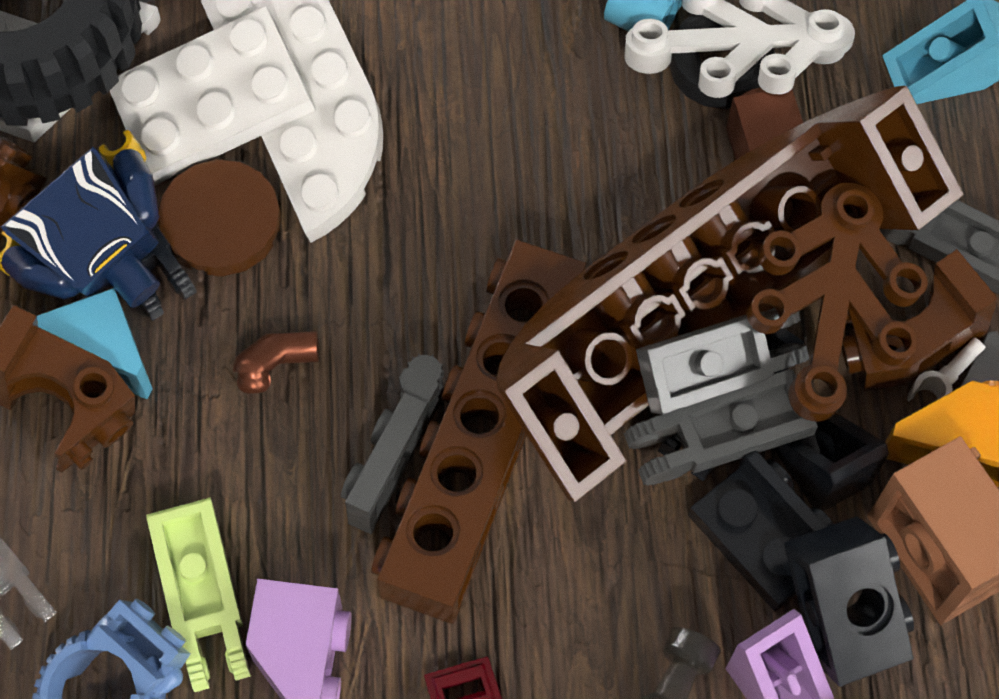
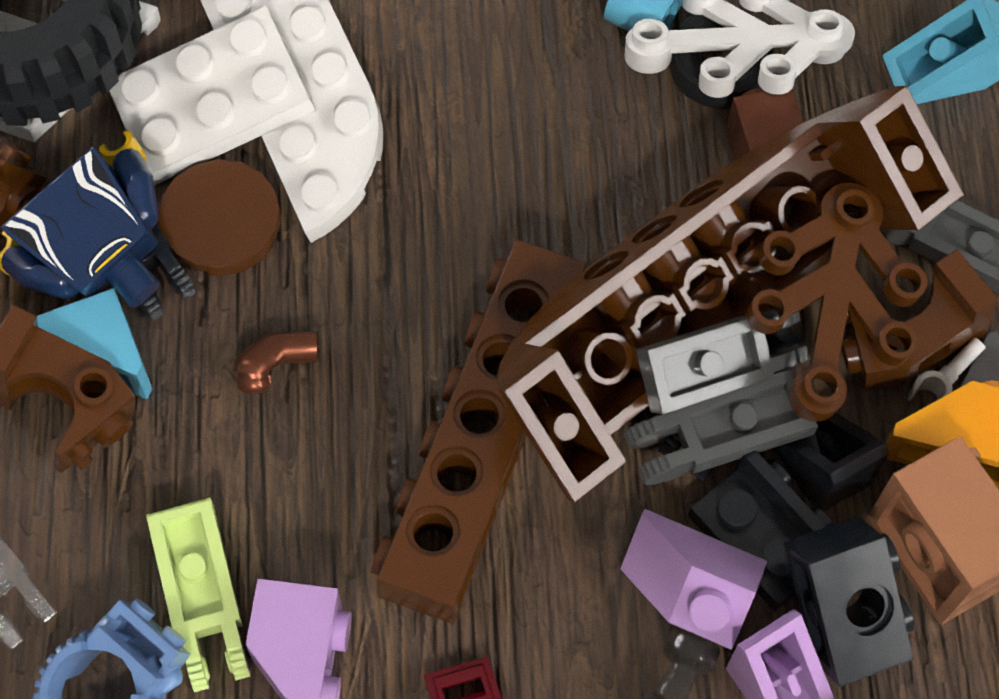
(396, 440): dark grey hinge -> none
(693, 577): none -> lavender slope

